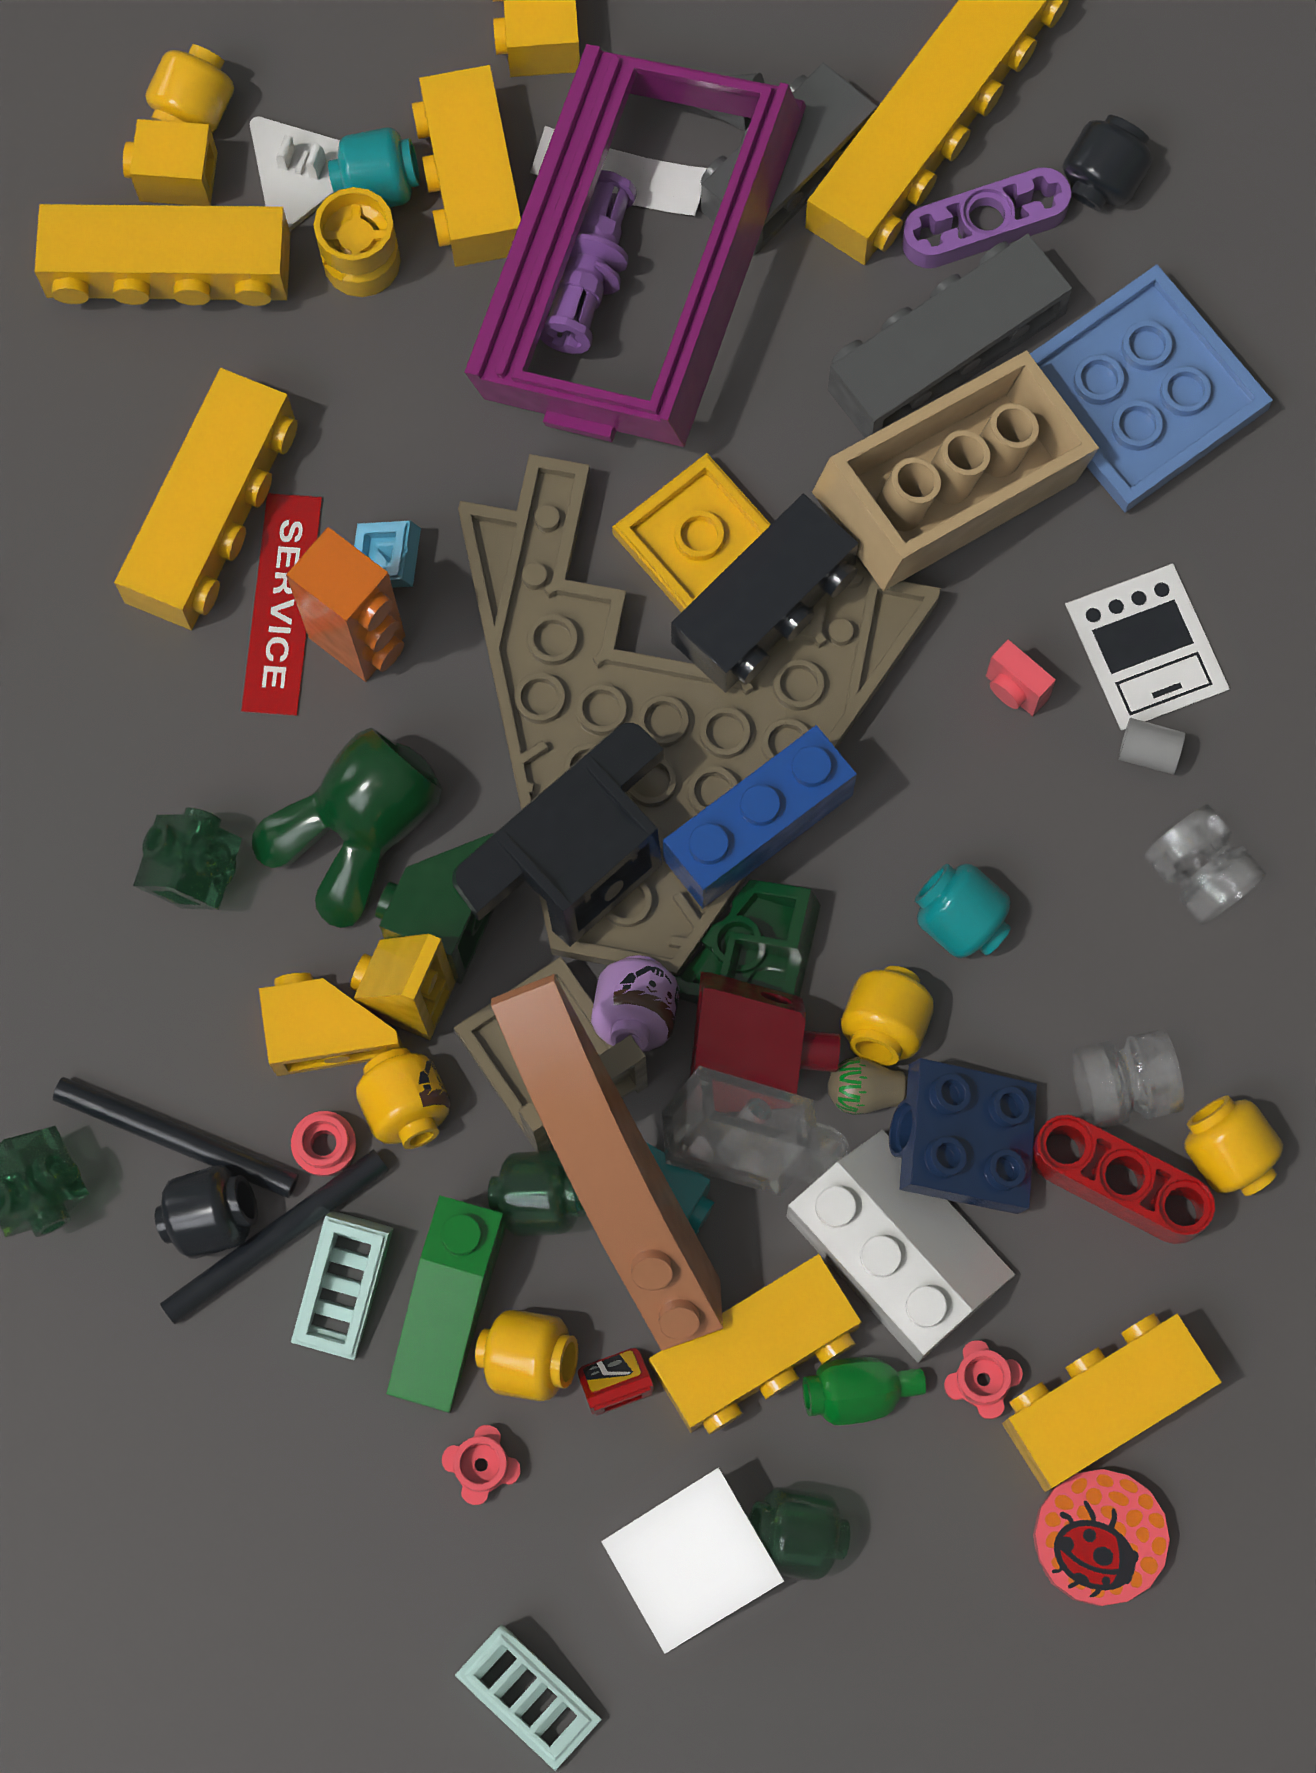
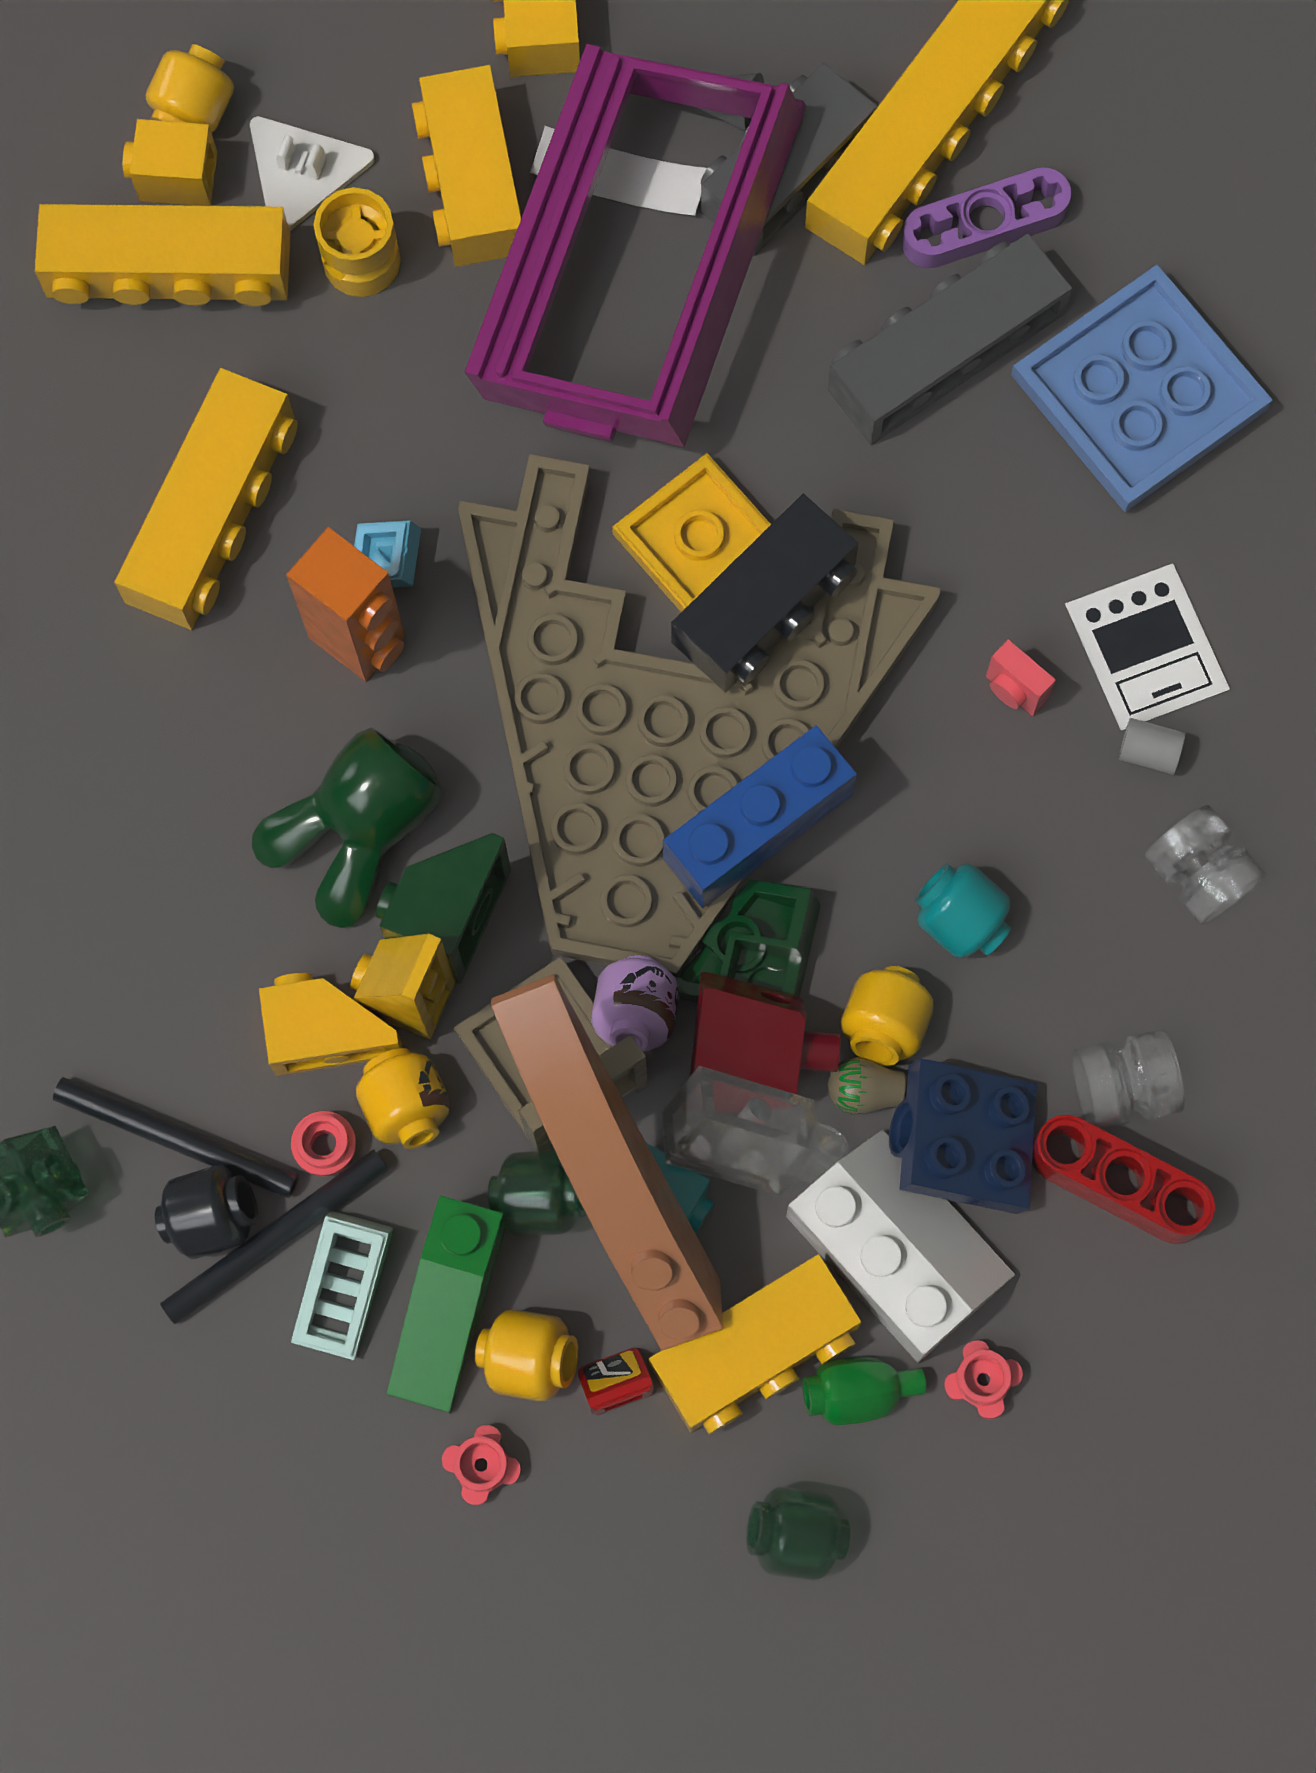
(188, 859): clear green brick -> none
(277, 626): red sticker -> none
(378, 163): teal head -> none
(487, 1656): light aqua slope -> none
(575, 841): black plate -> none
(591, 266): medium lavender piece -> none
(692, 1560): white sticker -> none
(954, 469): tan brick -> none
(1101, 1537): tile -> none
(1107, 162): black head -> none
(1109, 1399): yellow brick -> none
(1233, 1146): yellow head -> none

